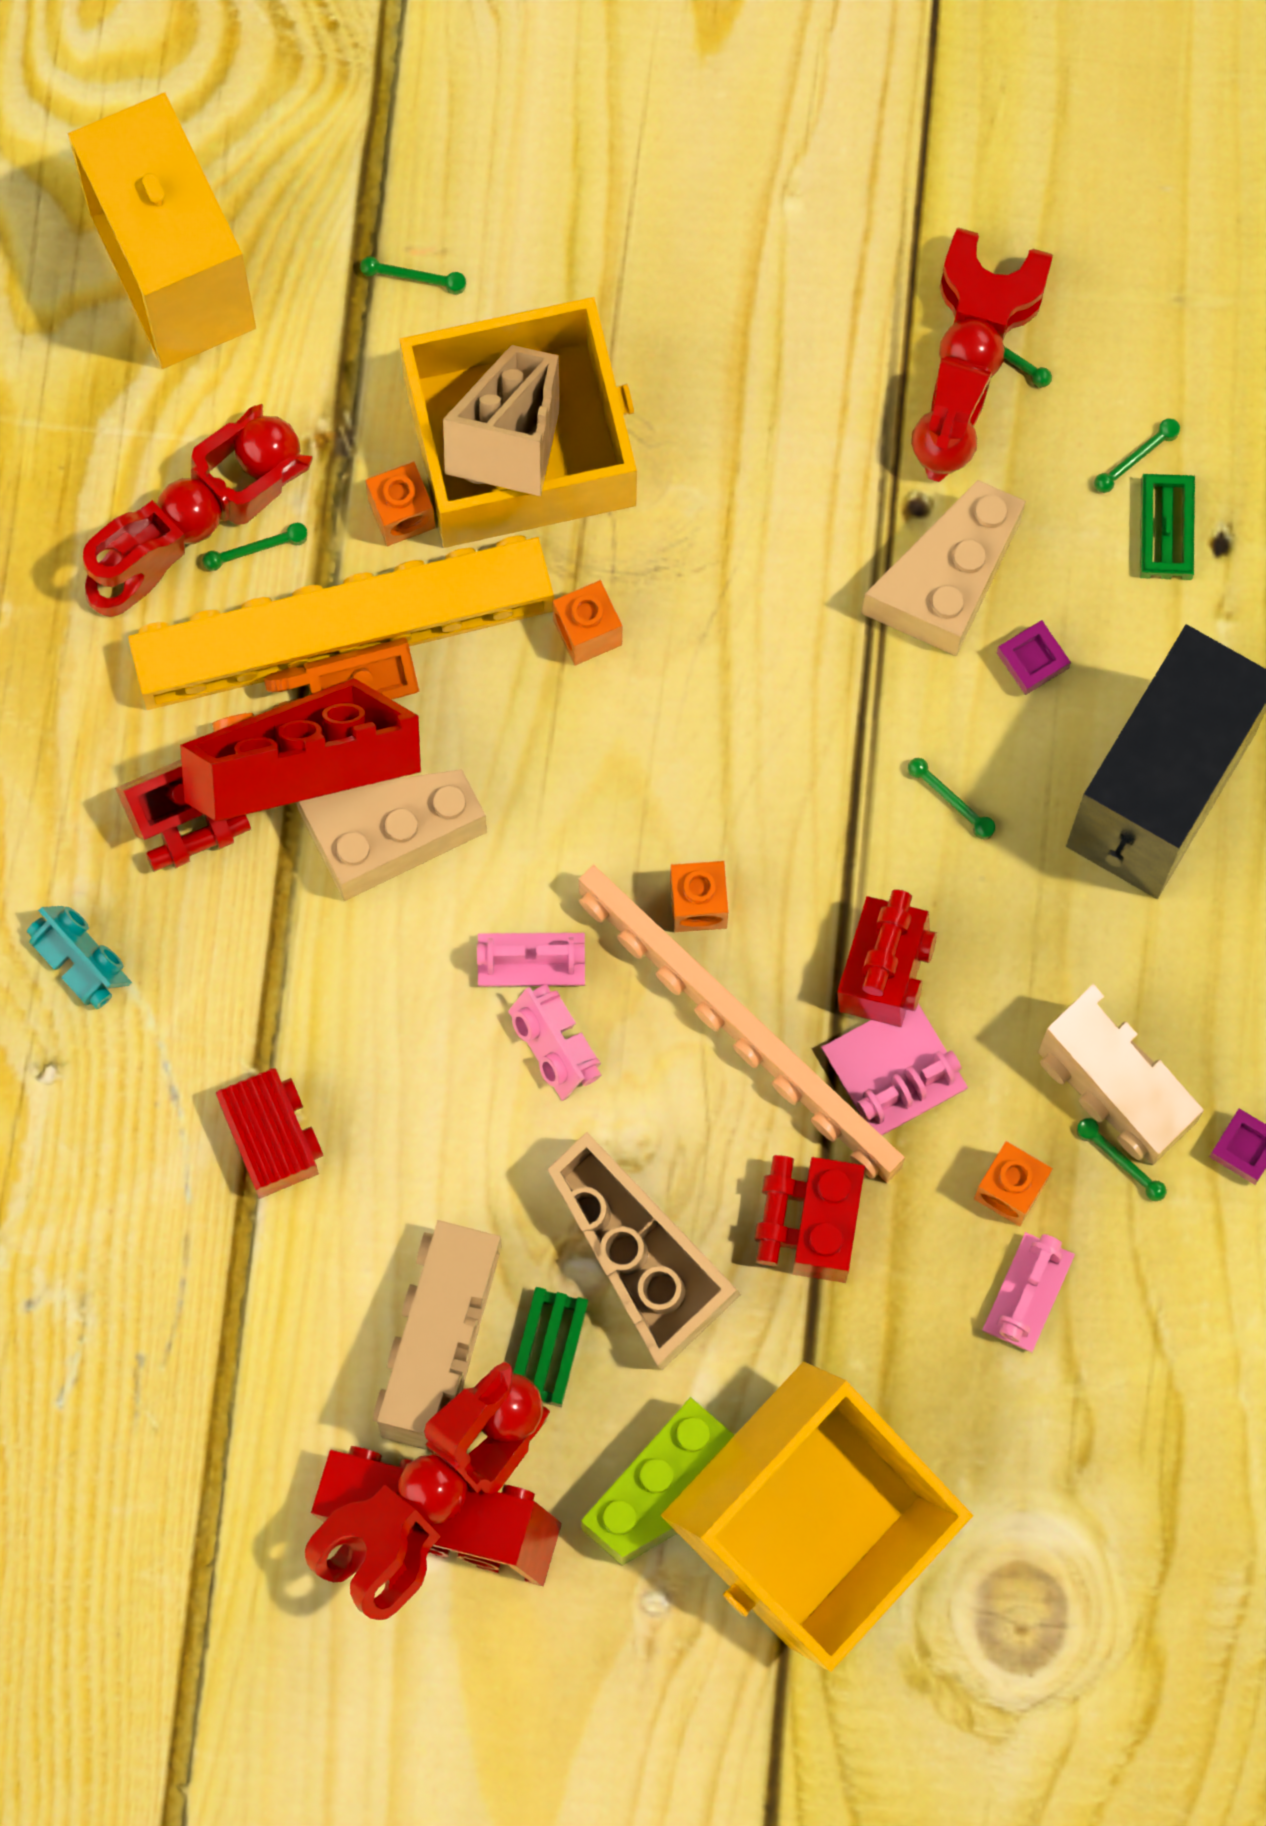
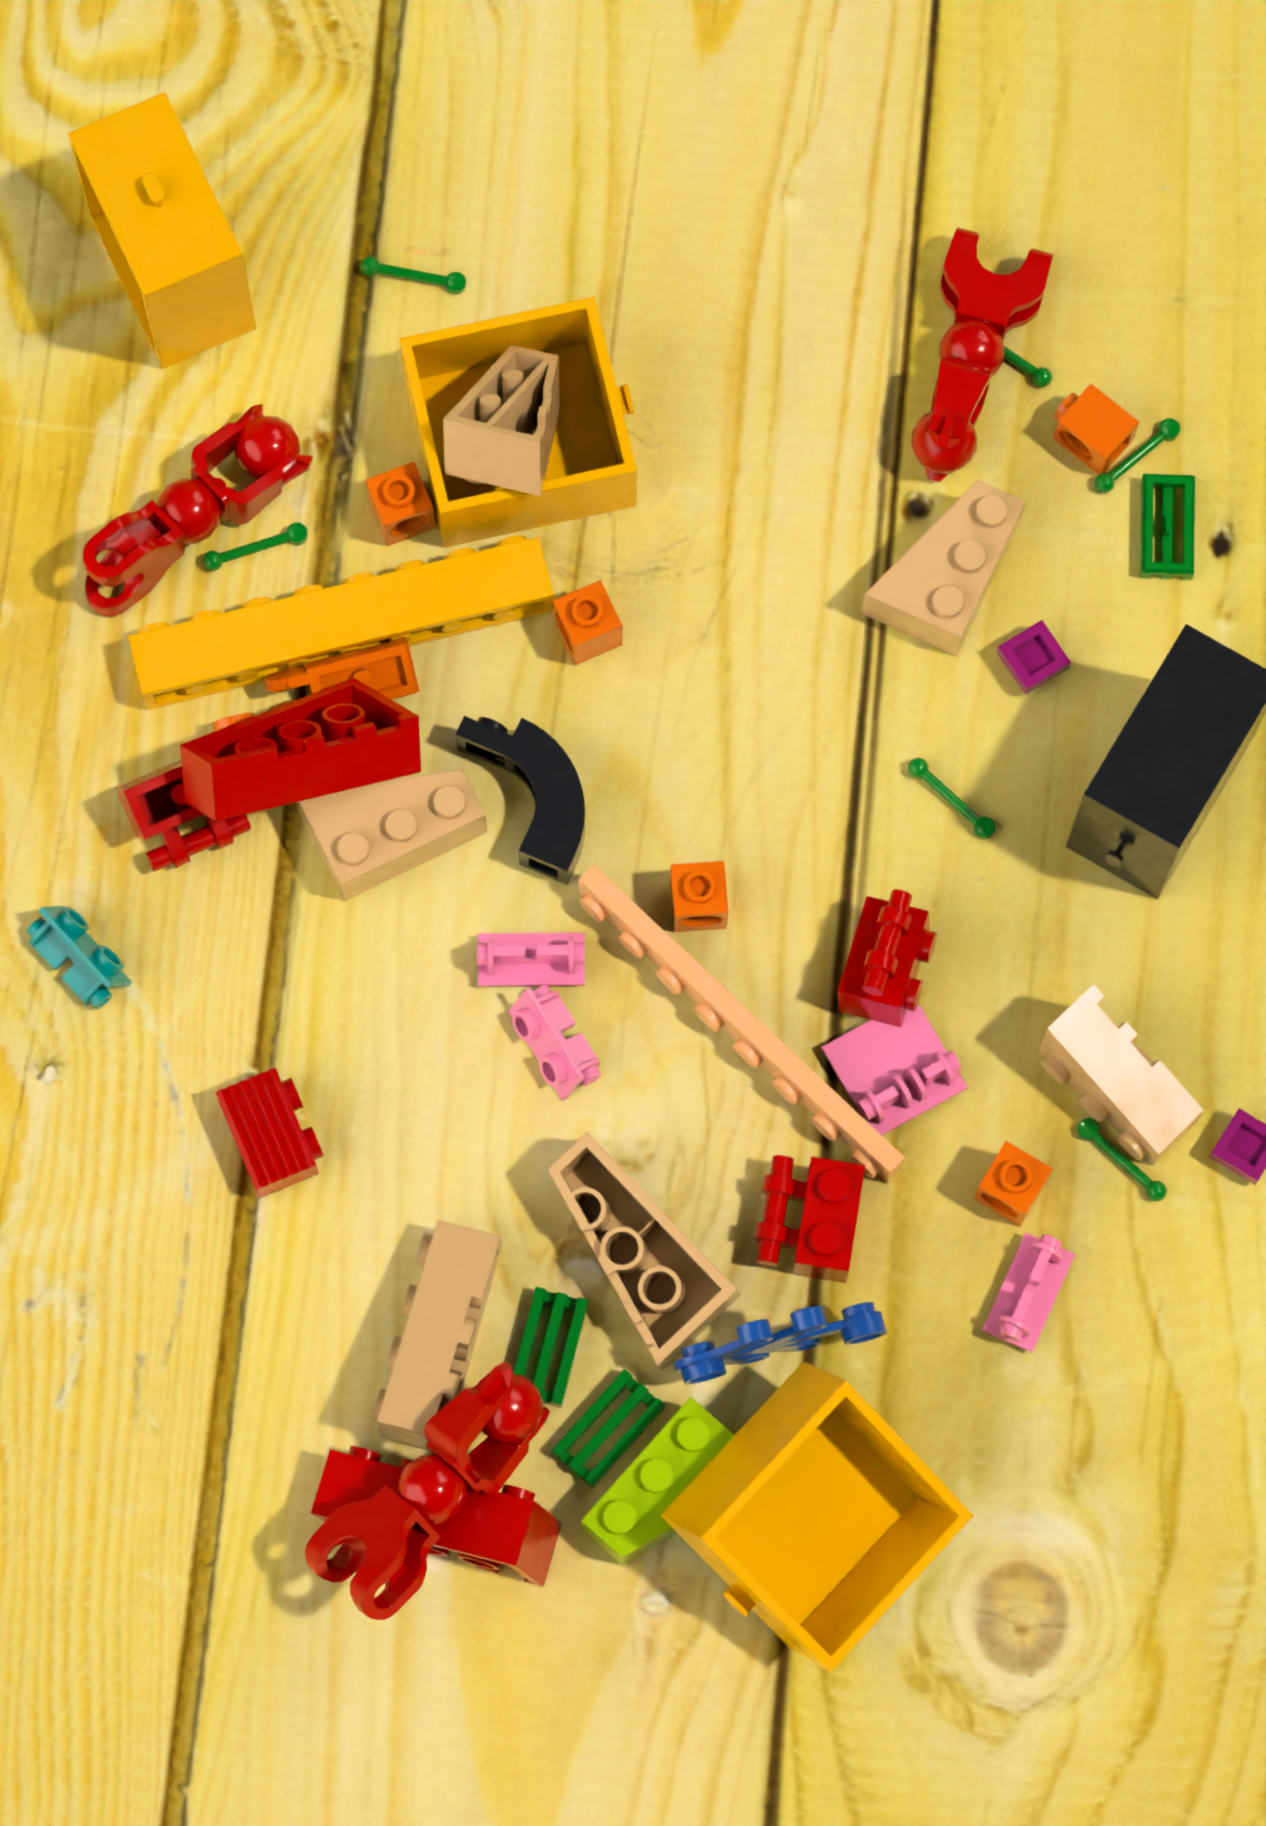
(532, 755): none -> black arch
(639, 1394): none -> green tile
(755, 1342): none -> blue plant
(1094, 428): none -> orange brick

